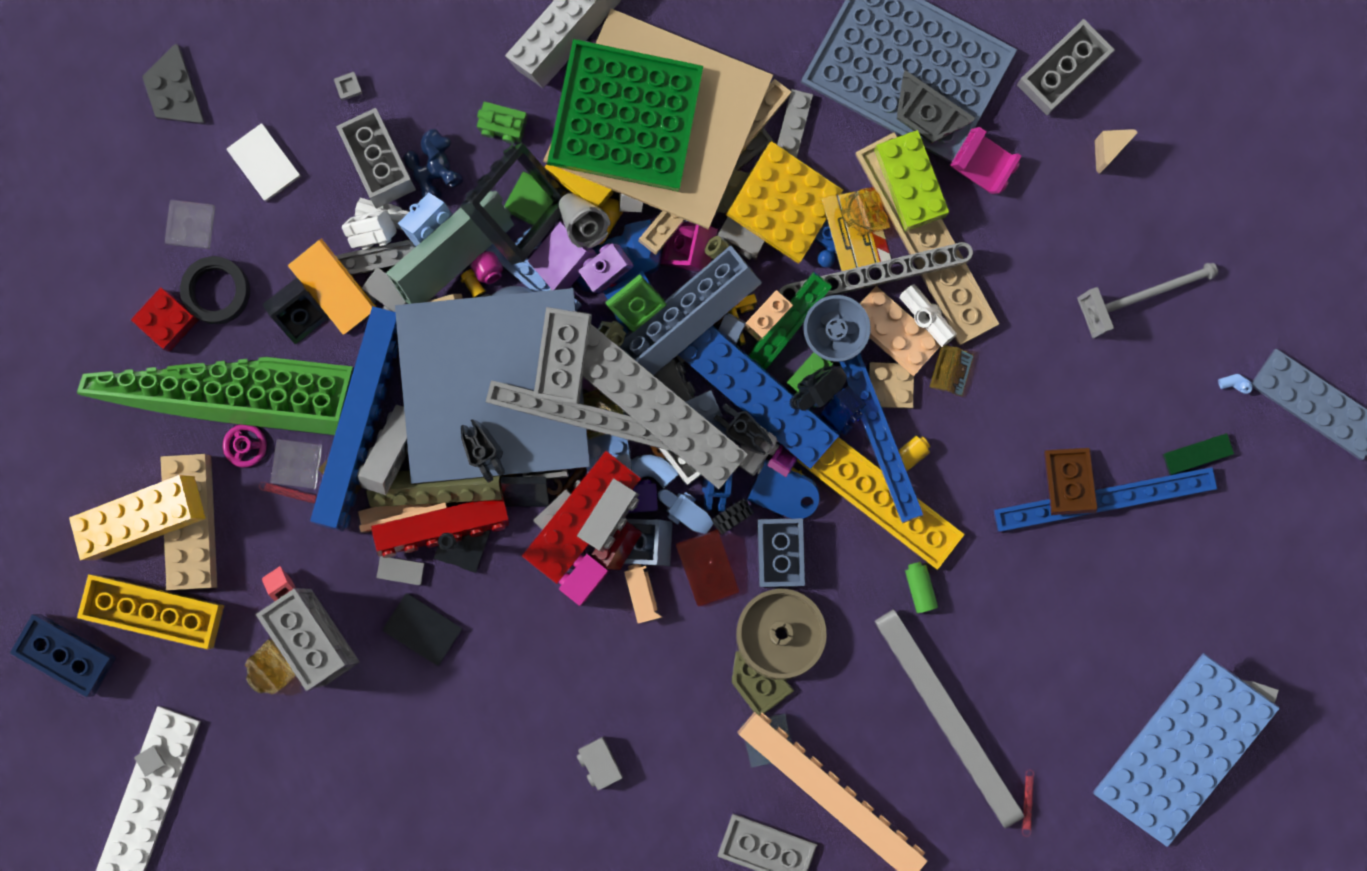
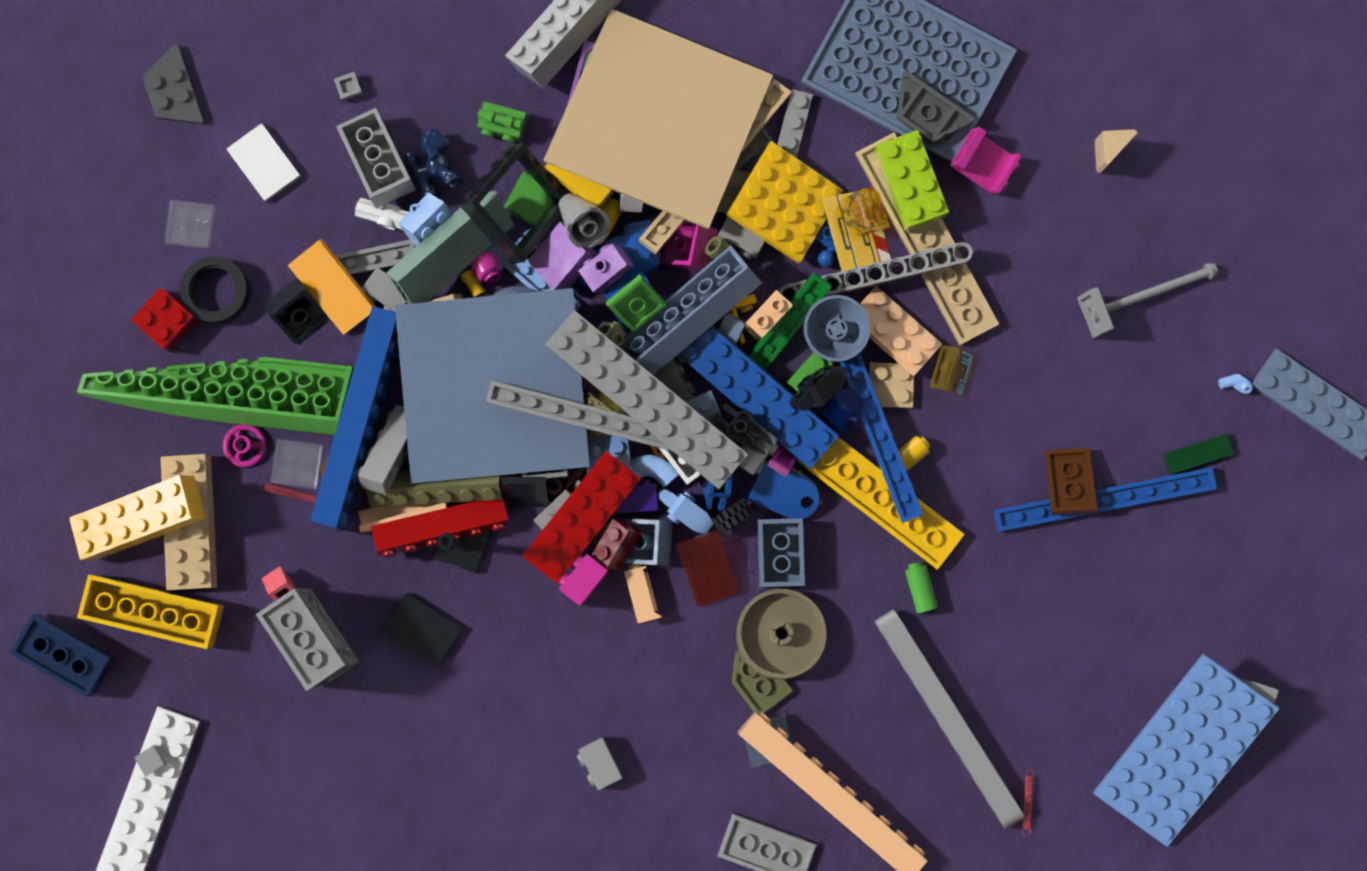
(268, 669): clear yellow slope -> none
(369, 229): white brick -> none
(400, 570): light grey tile -> none
(482, 449): black hinge -> none
(562, 355): light grey tile -> none
(609, 515): light grey brick -> none
(625, 115): green plate -> none
(936, 325): white piece -> none
(1065, 67): light grey brick -> none

